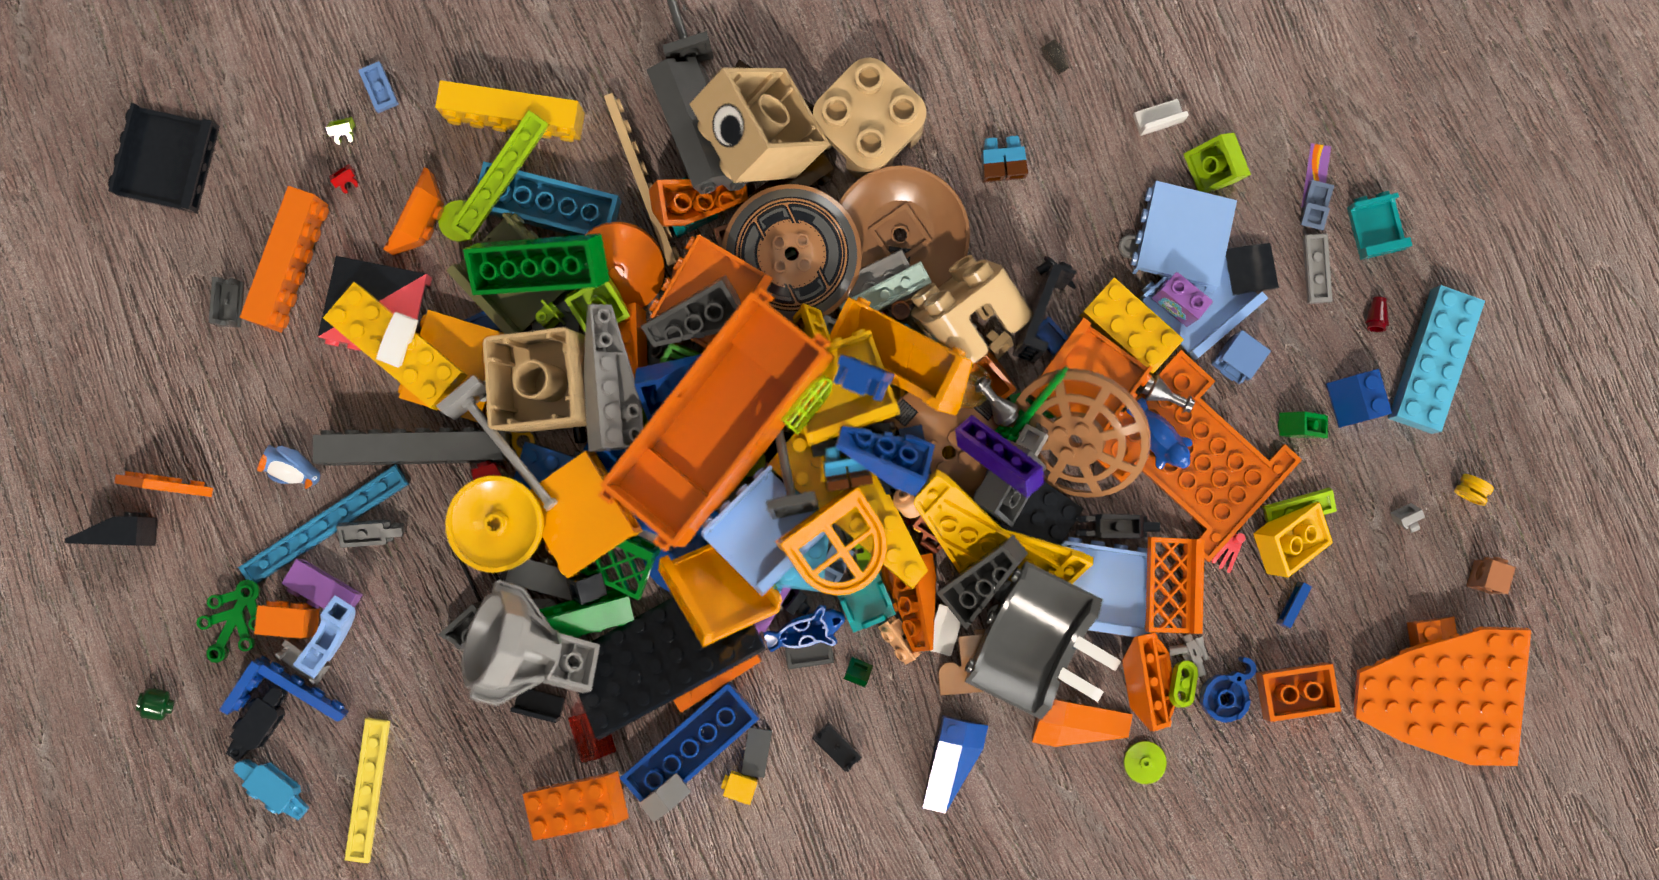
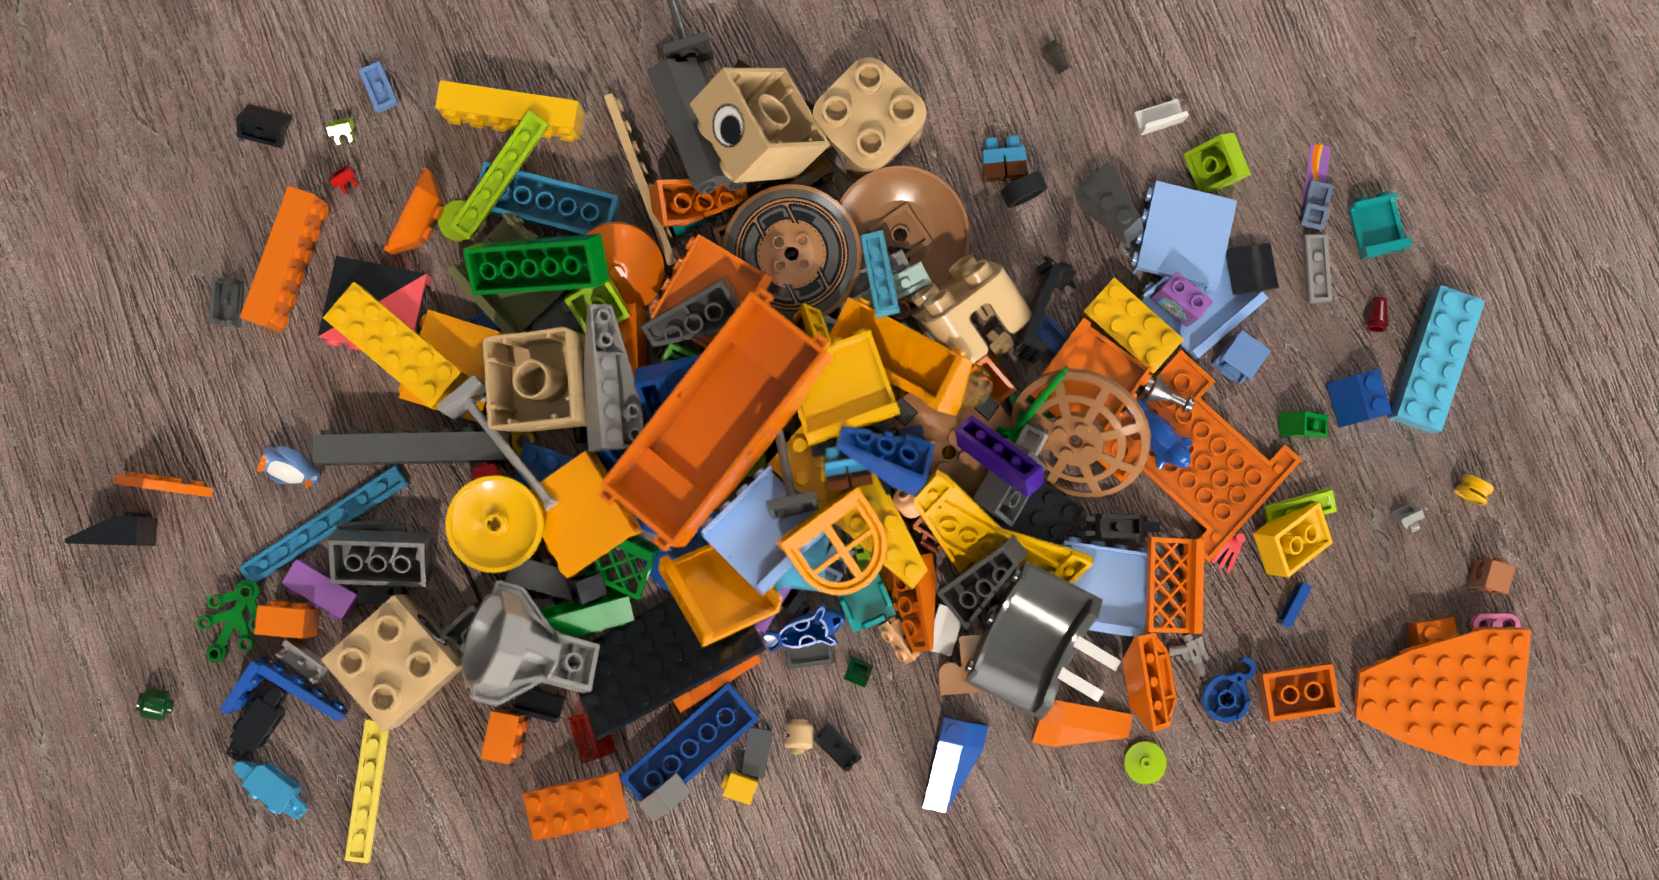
(163, 159): black panel -> none
(262, 125): none -> black panel
(333, 628): light blue arch -> none
(377, 594): none -> black leg
(380, 558): none -> dark grey brick
(394, 662): none -> tan brick
(396, 339): white slope -> none
(504, 736): none -> orange brick
(549, 315): lime hinge -> none
(798, 736): none -> tan head
(820, 397): lime window -> none
(862, 377): blue panel -> none
(879, 274): none -> medium azure tile
(1002, 409): flat silver piece -> none
(1023, 189): none -> black tyre
(1110, 205): none -> dark grey wedge
(1184, 685): lime plate -> none
(1494, 620): none -> bright pink plate

